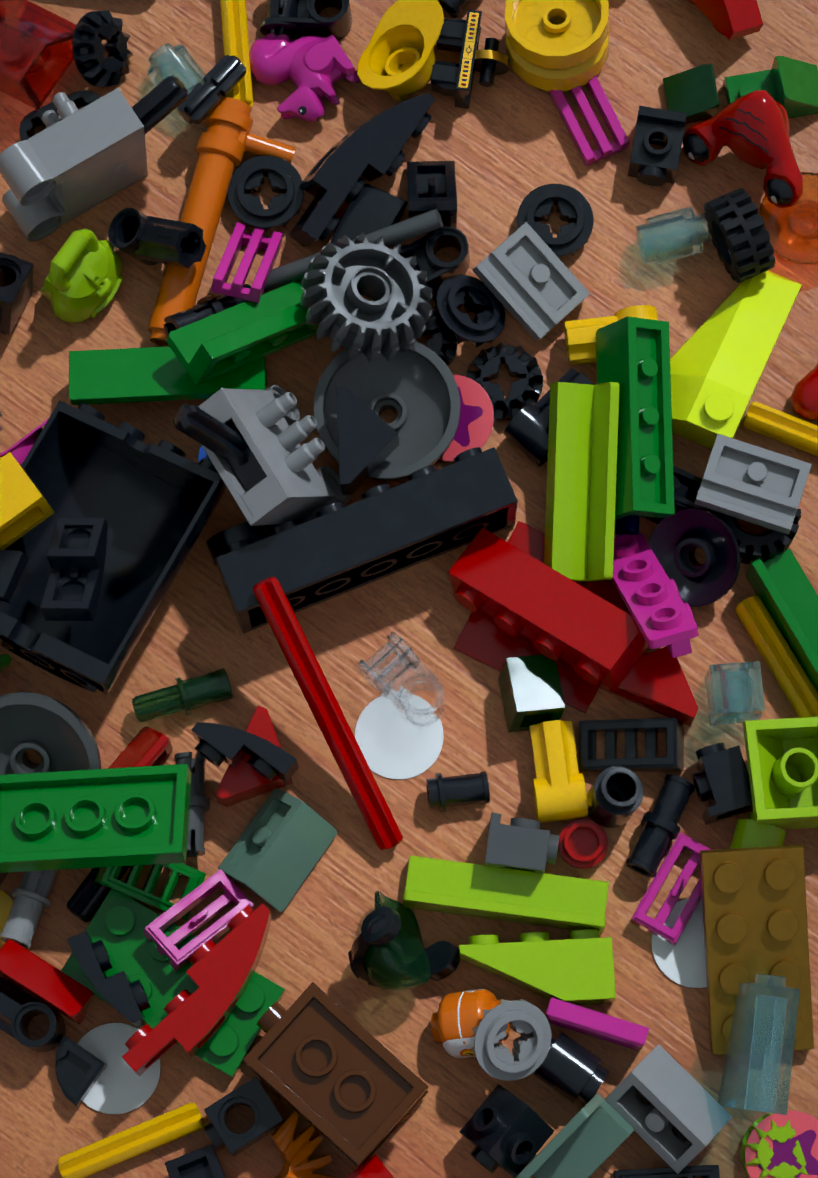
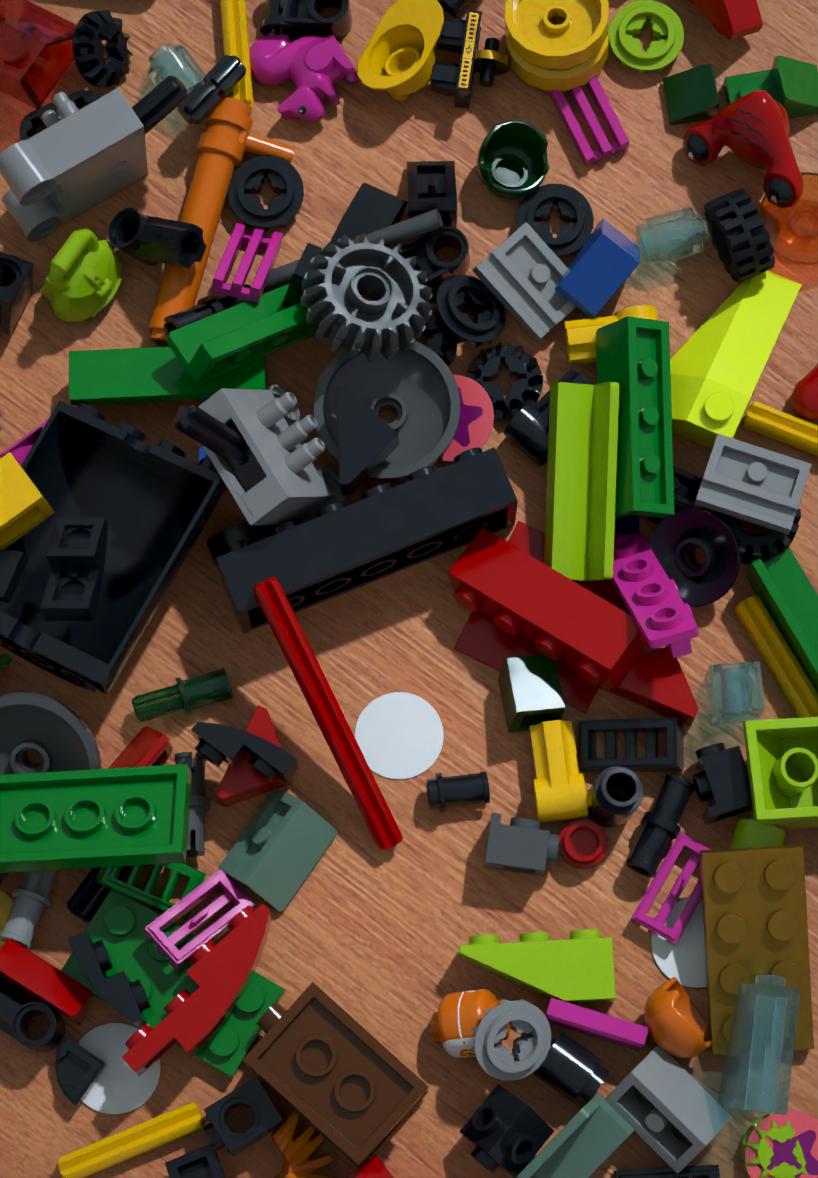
(294, 290): none -> tile
(364, 151): black slope -> none
(392, 950): cap -> none
(397, 674): clear piece -> none
(505, 894): lime panel -> none
(513, 159): none -> dark green hair
(599, 269): none -> blue slope
(659, 128): black brick -> none
(664, 26): none -> lime gear
(675, 1021): none -> orange hair

